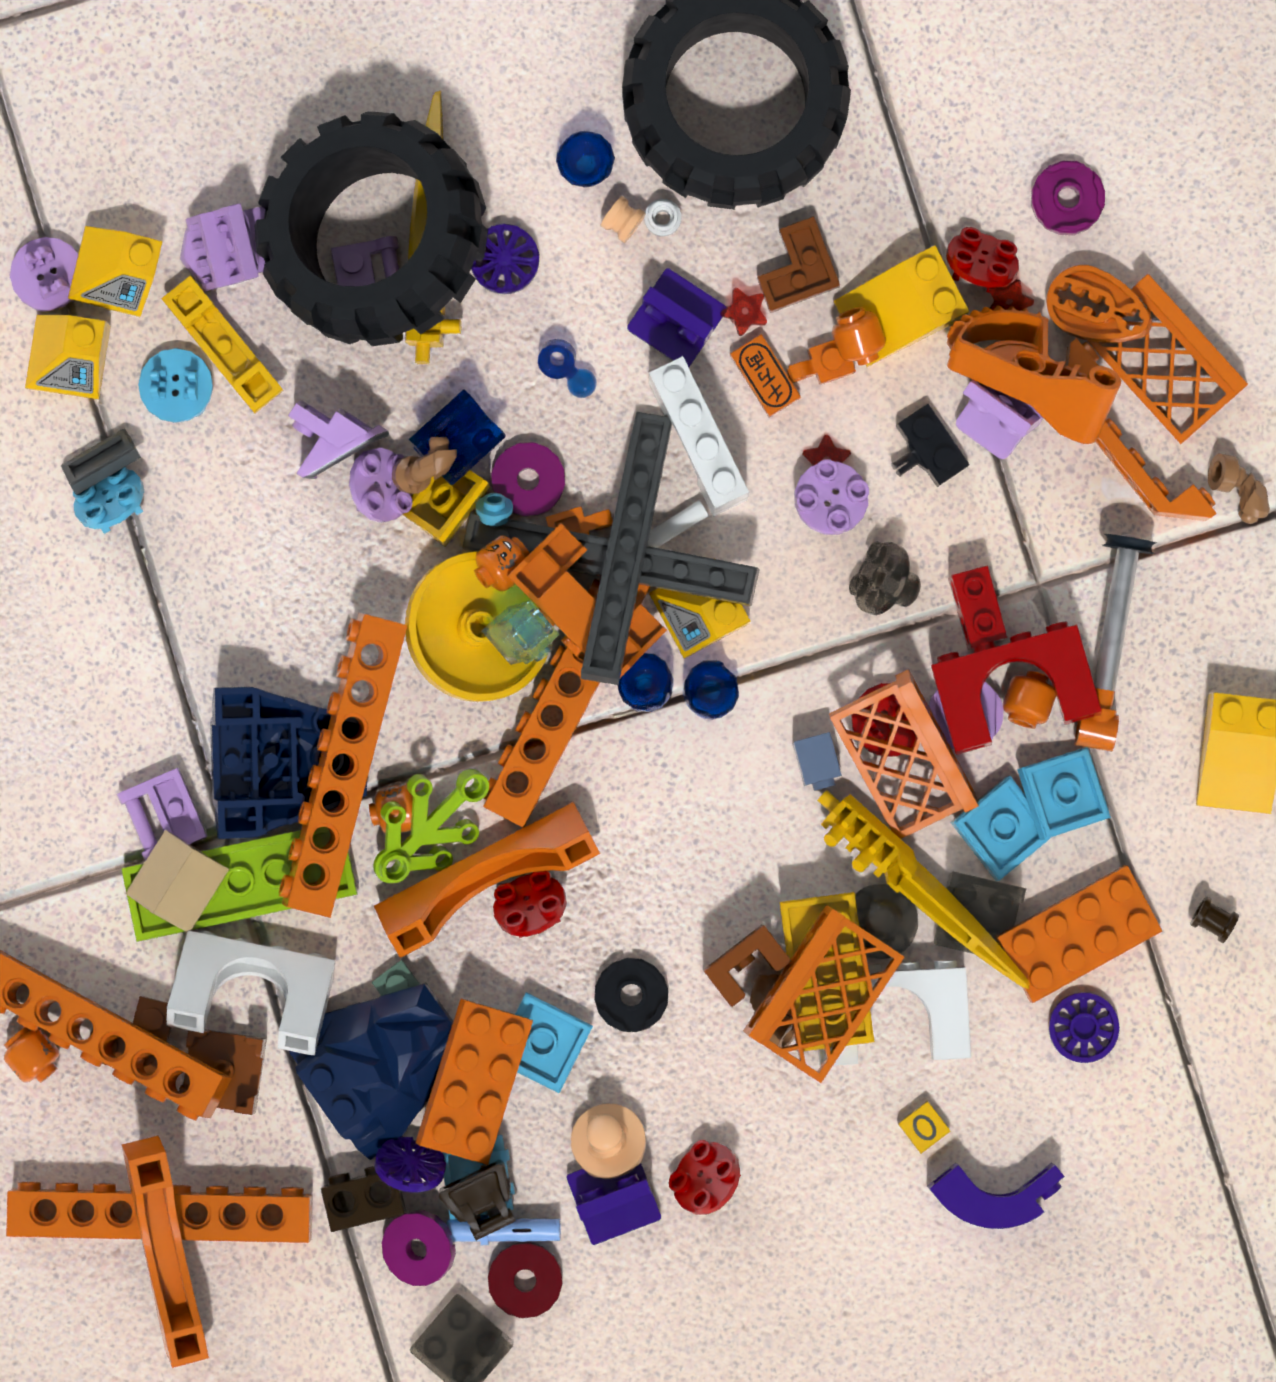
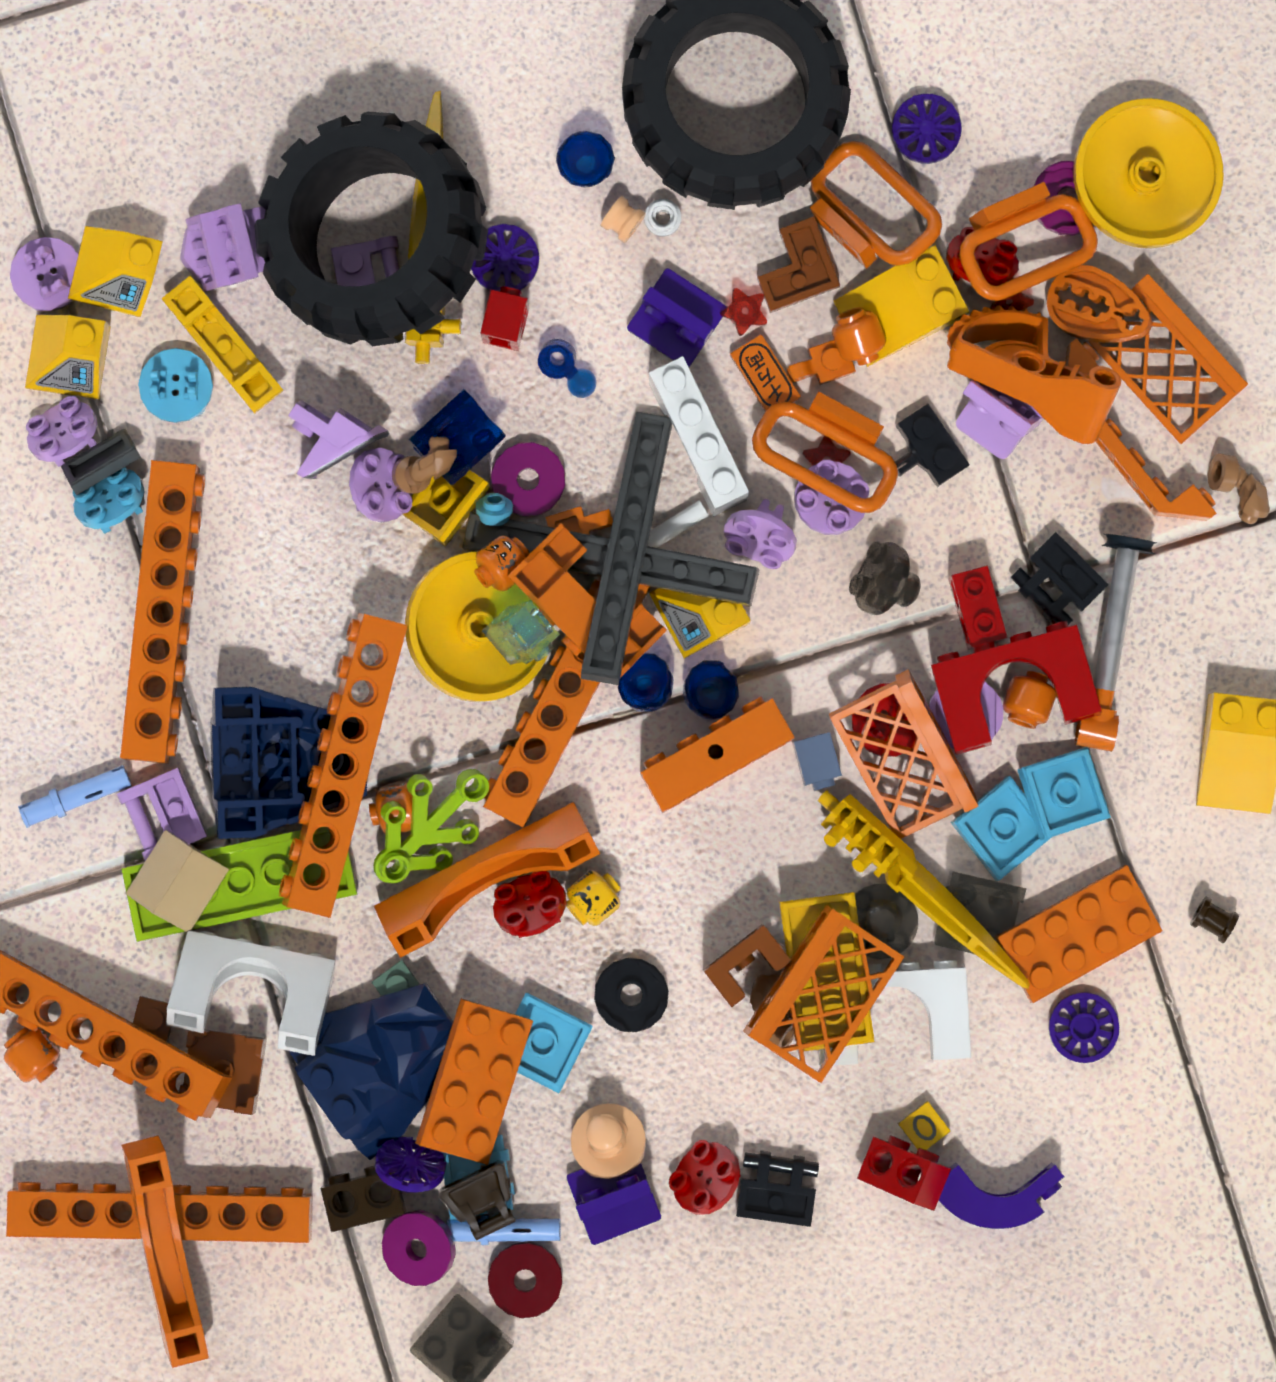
(61, 431): none -> lavender plate
(74, 796): none -> light blue pin
(163, 480): none -> orange brick
(505, 318): none -> red brick
(593, 898): none -> yellow head
(740, 741): none -> orange brick
(760, 535): none -> lavender plate
(777, 1201): none -> black plate
(840, 425): none -> orange bar
(851, 230): none -> orange bar
(903, 1174): none -> red brick
(926, 128): none -> dark purple wheel
(1012, 214): none -> orange bar
(1067, 572): none -> black plate
(1148, 173): none -> yellow dish

